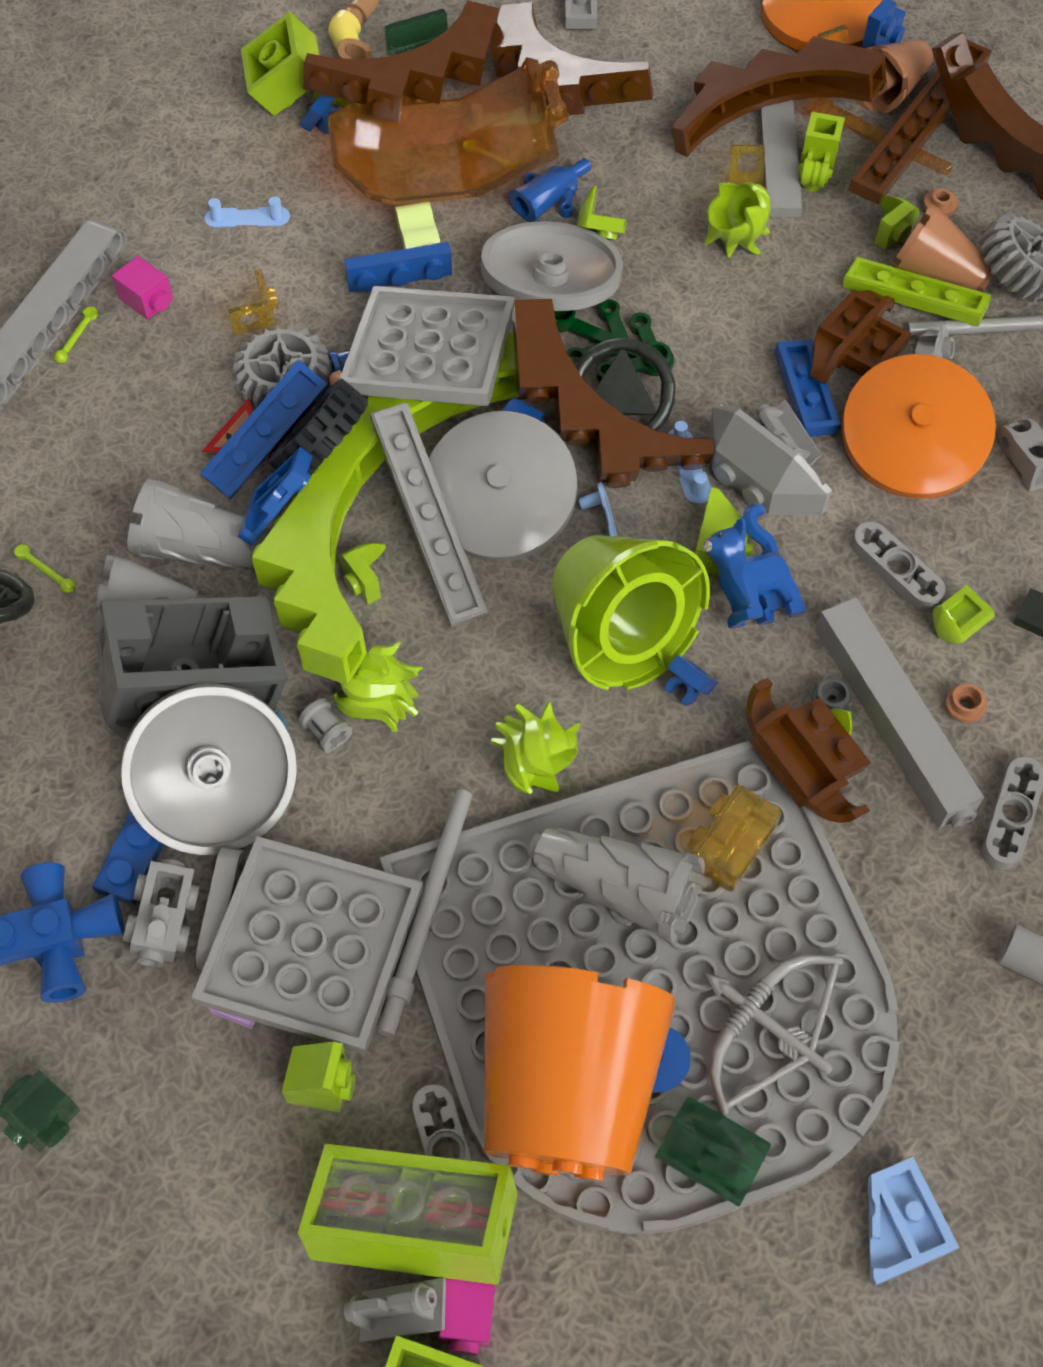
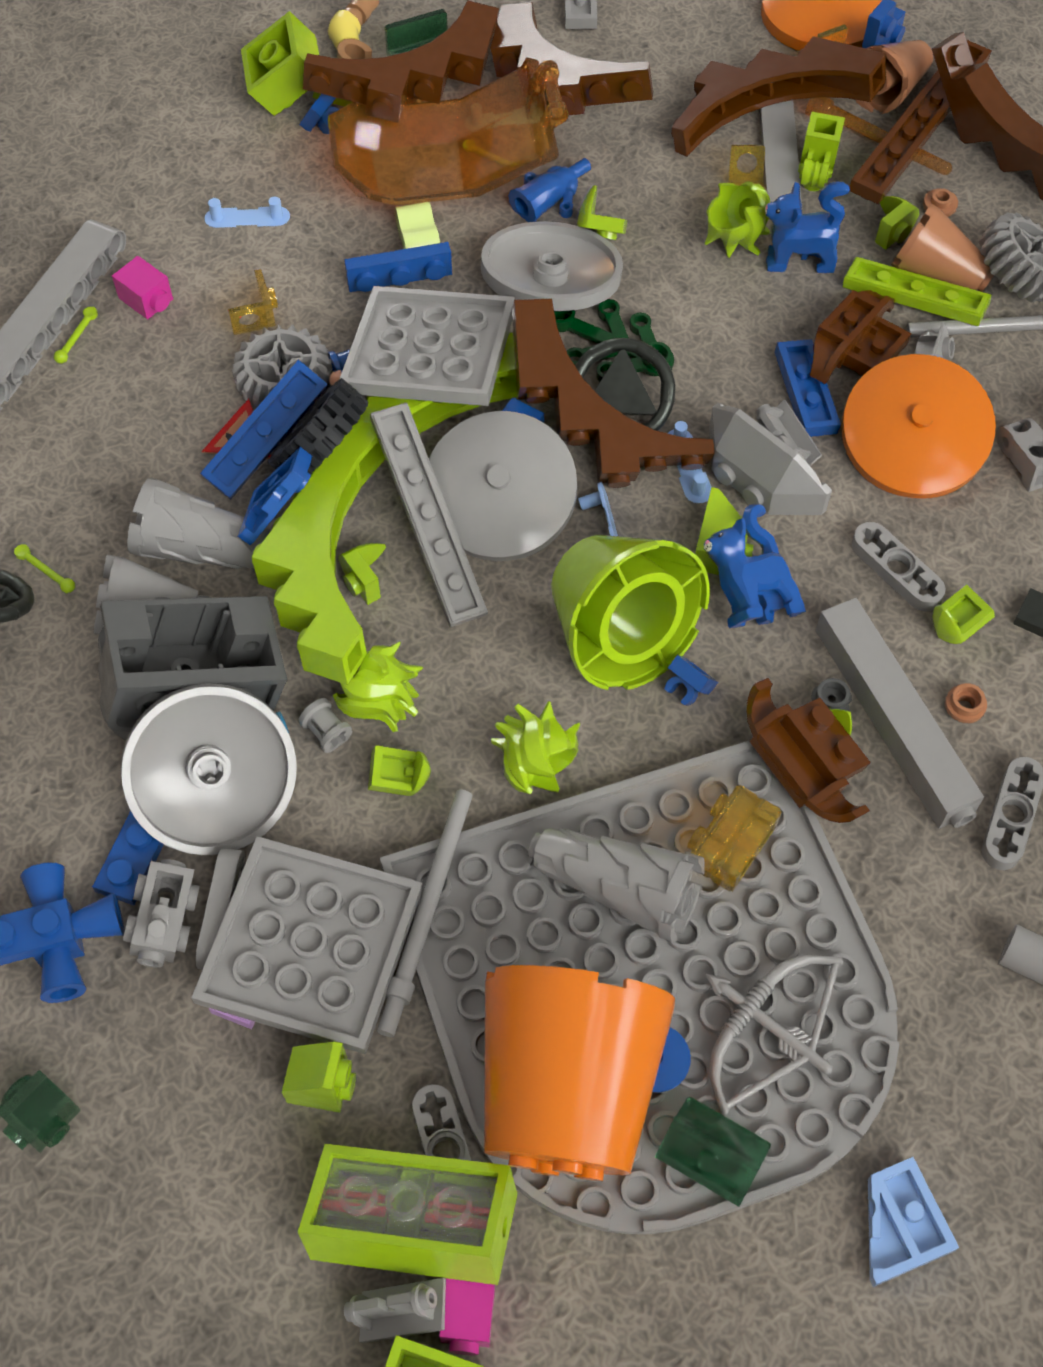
(398, 771): none -> lime plate
(805, 233): none -> blue animal

